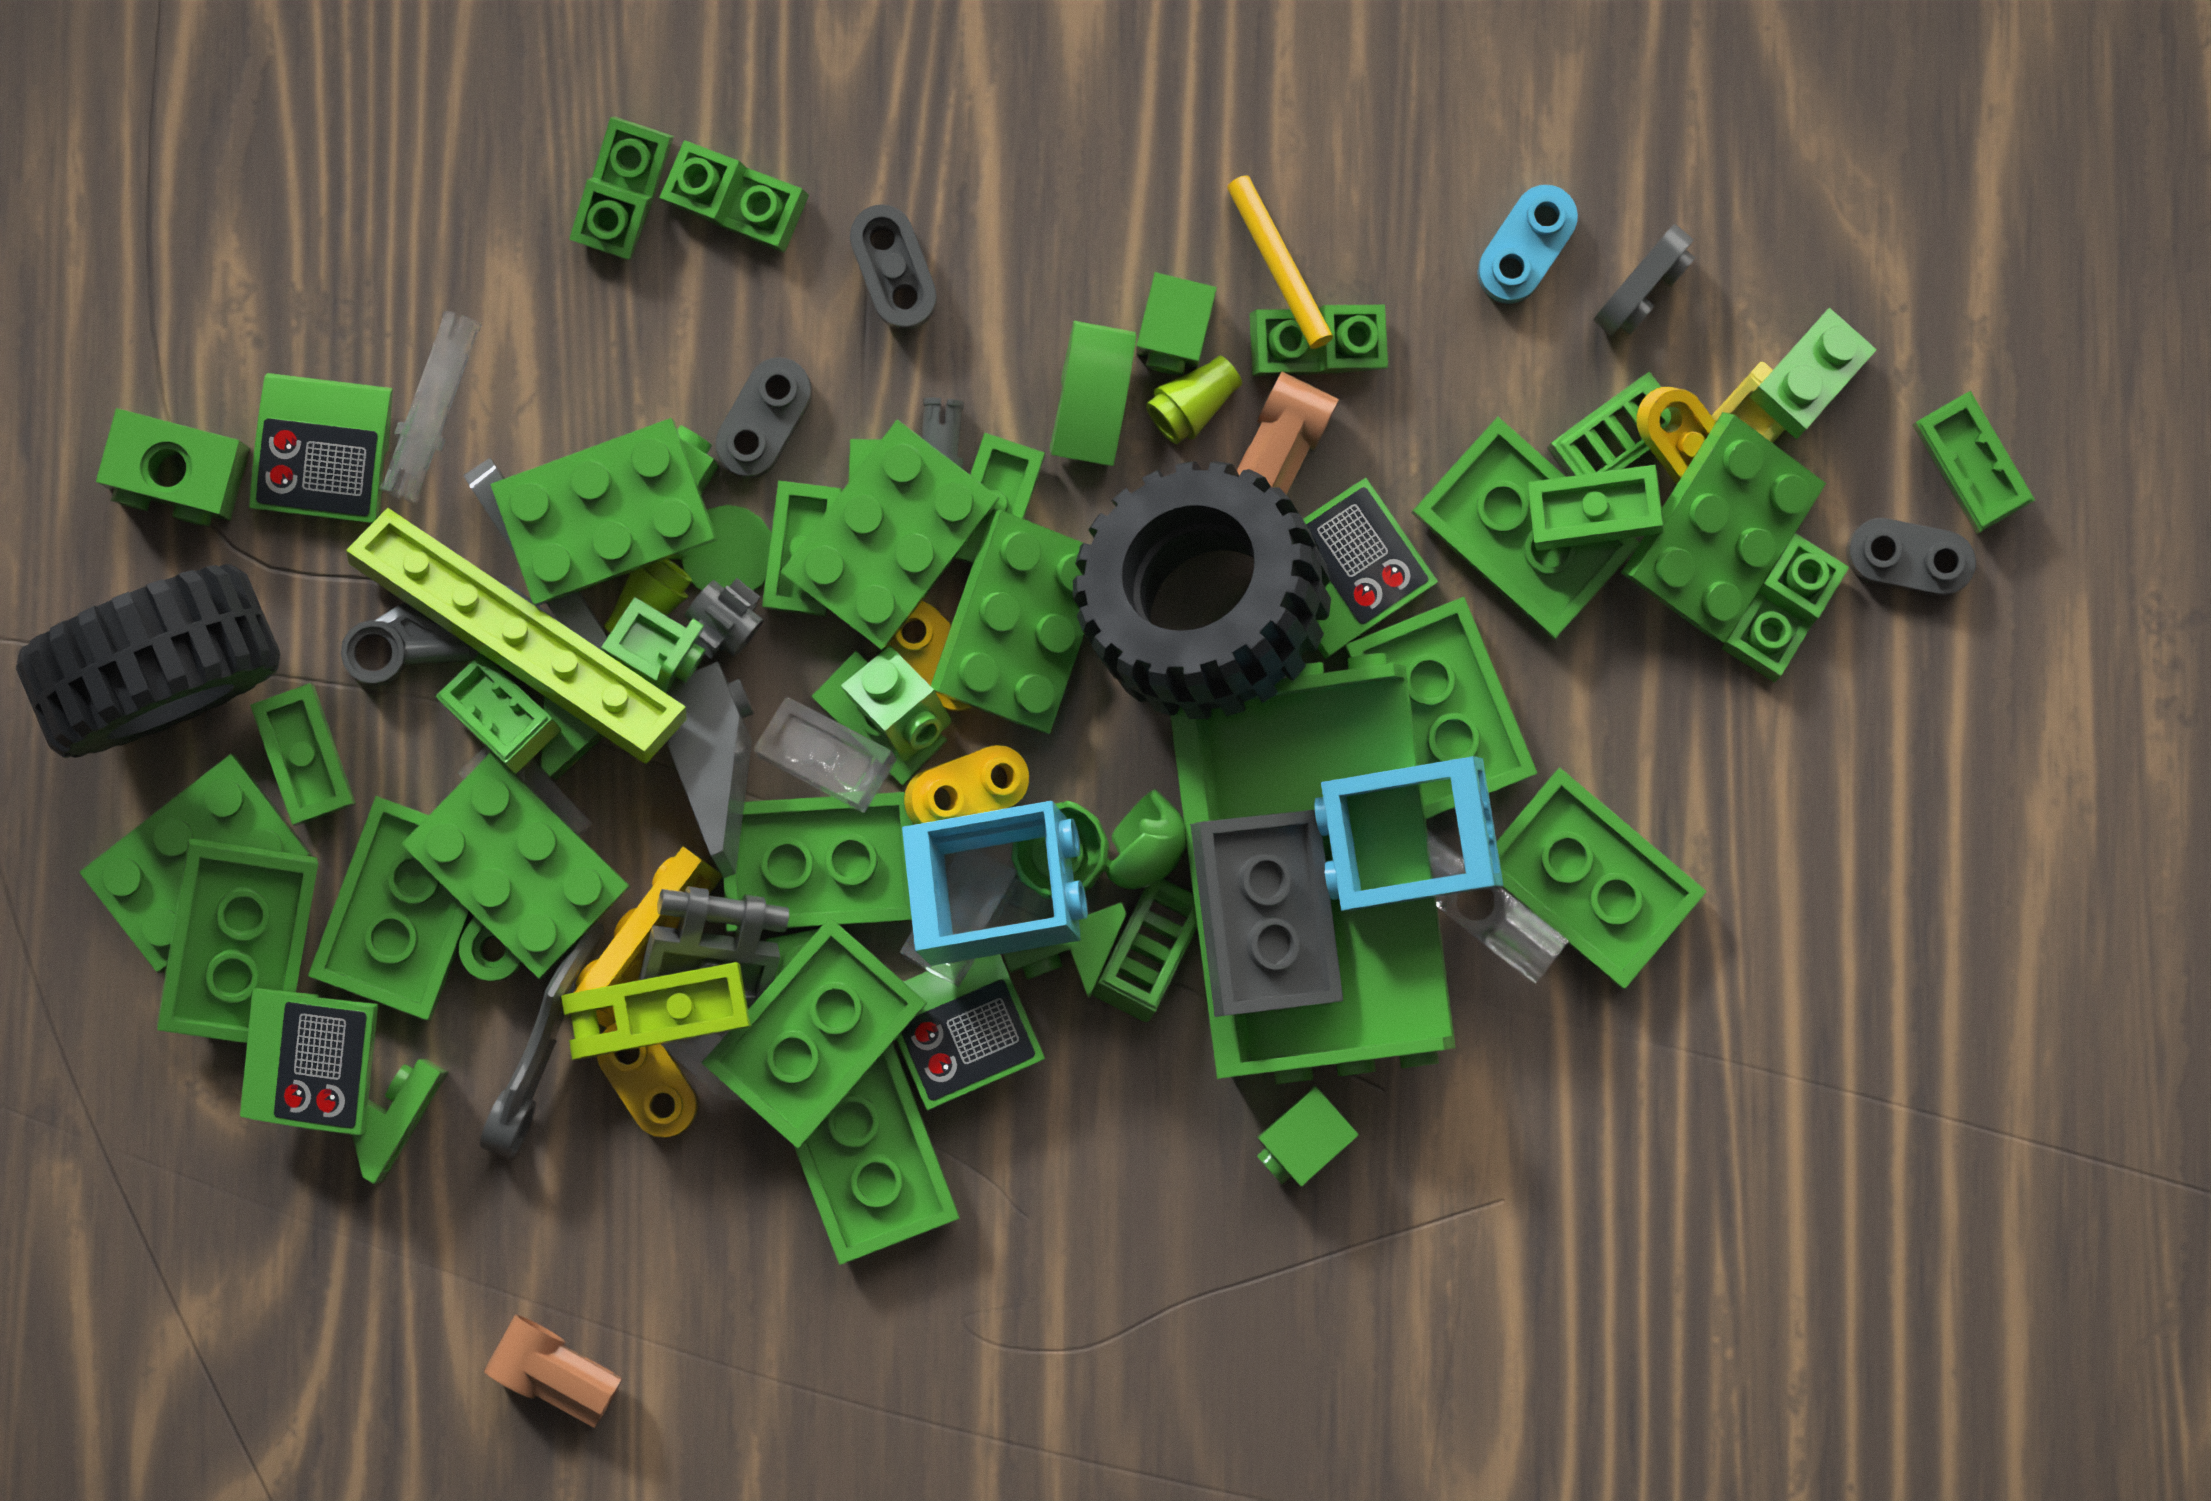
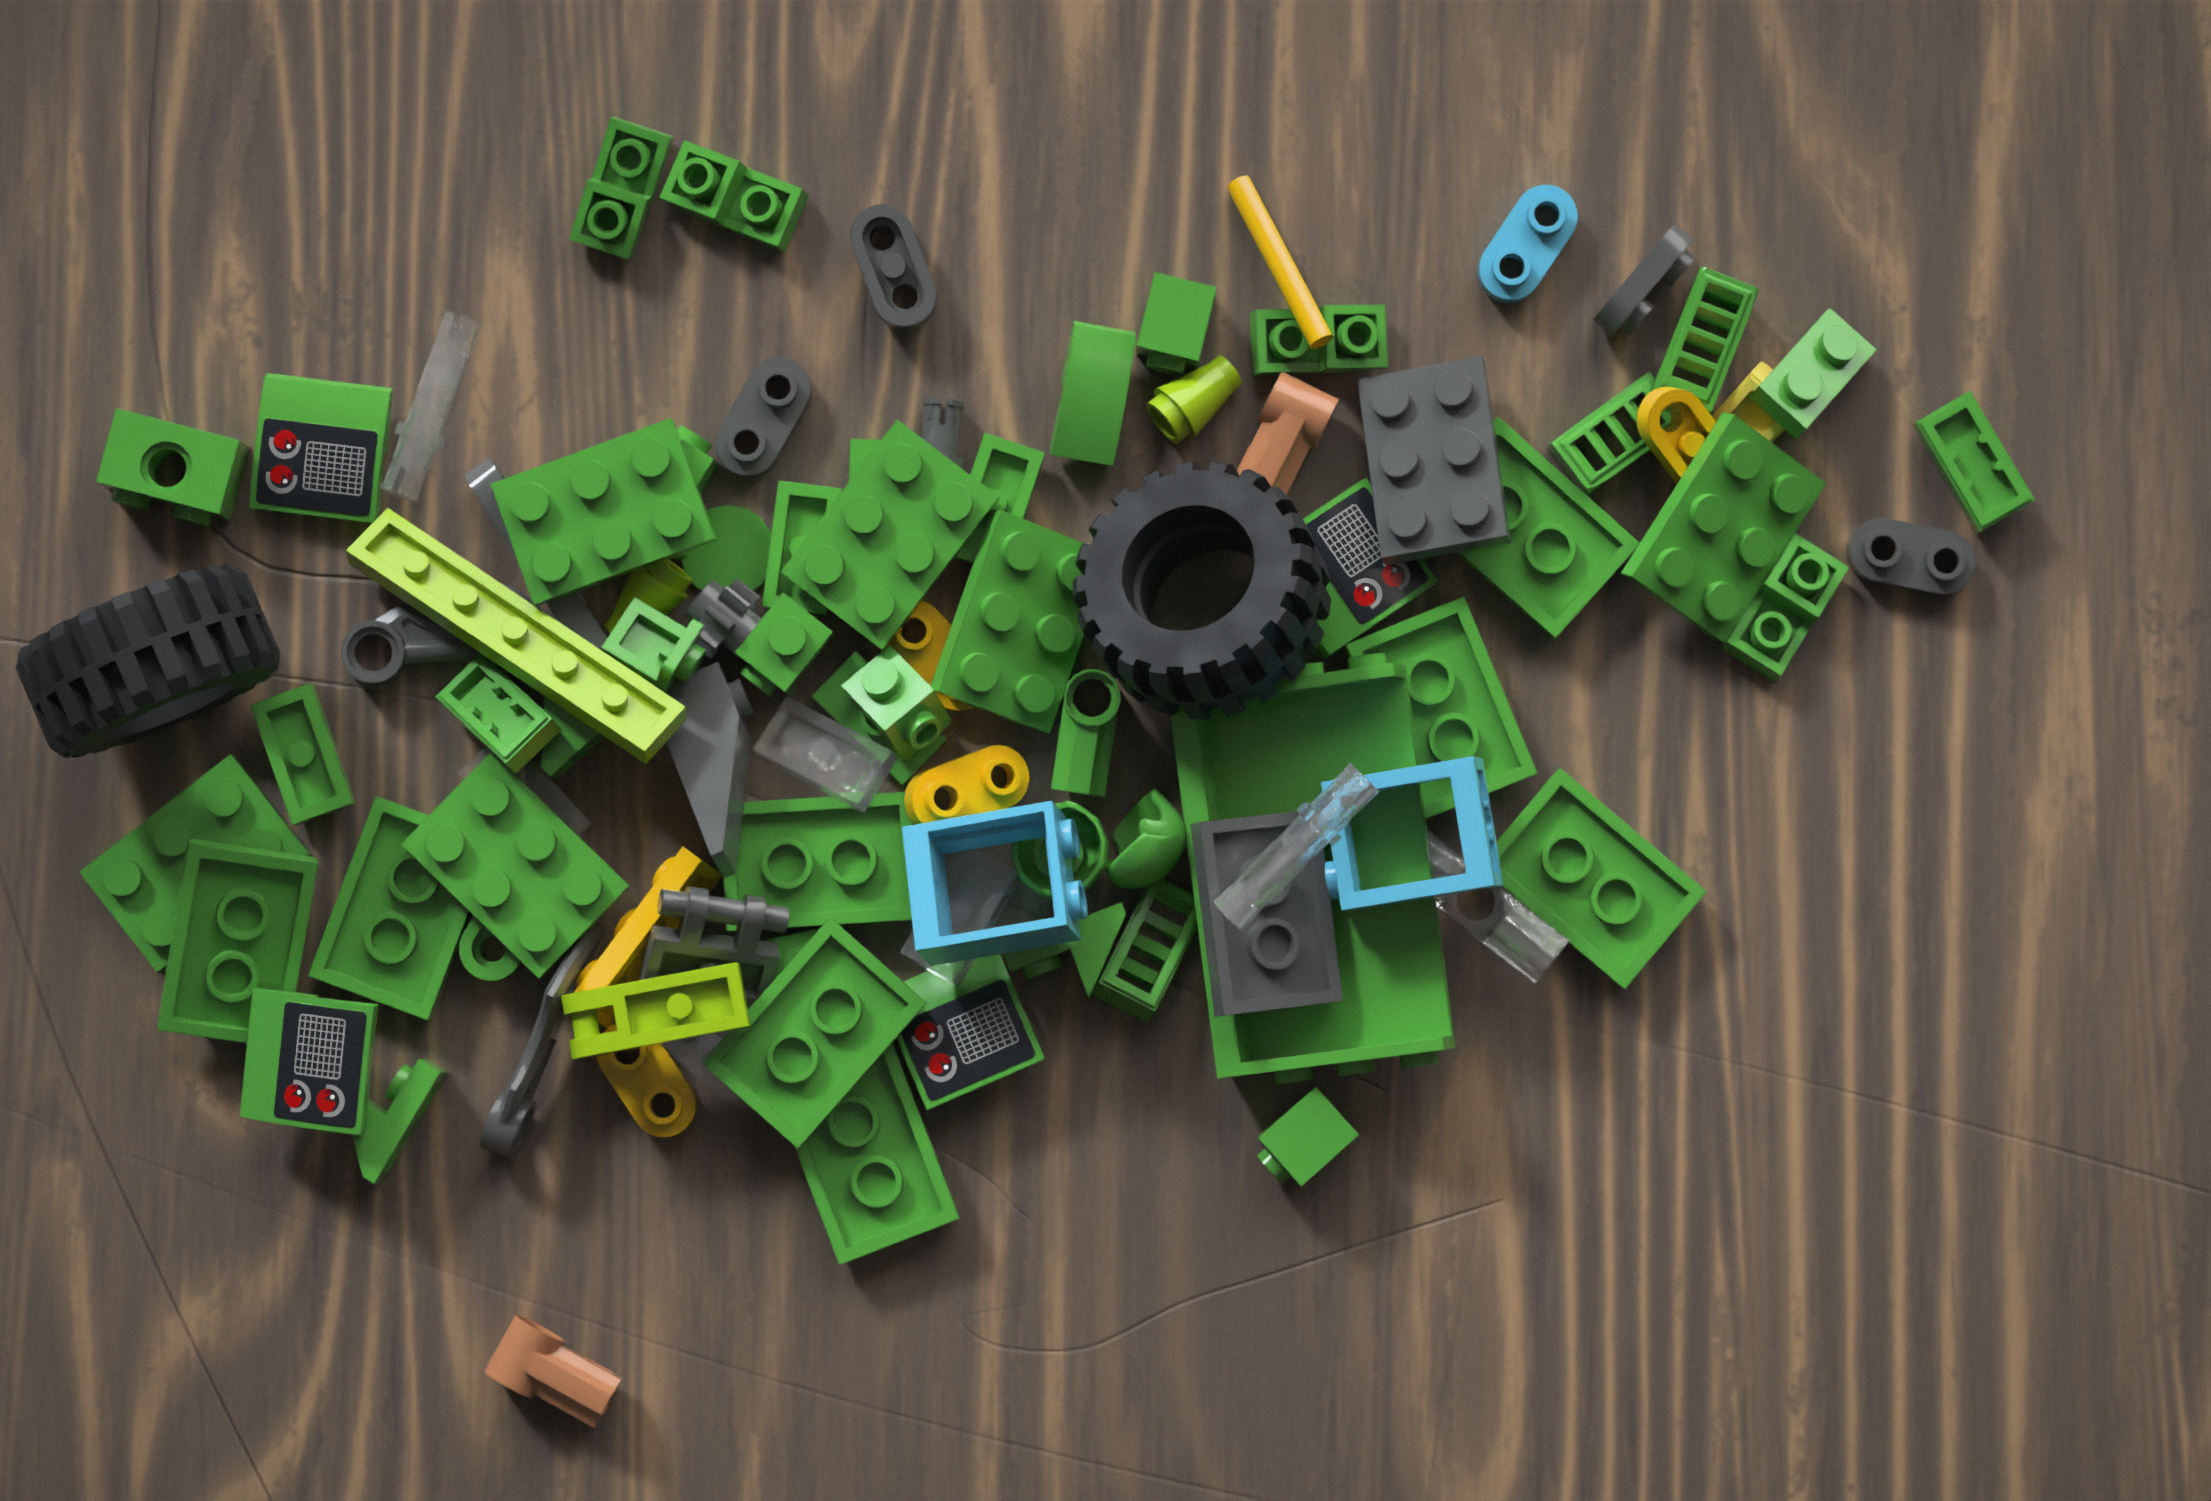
(782, 646): none -> bright green bracket
(1085, 741): none -> bright green piece
(1296, 846): none -> clear pin
(1433, 461): none -> dark grey plate
(1596, 507): bright green plate -> none
(1724, 292): none -> bright green slope

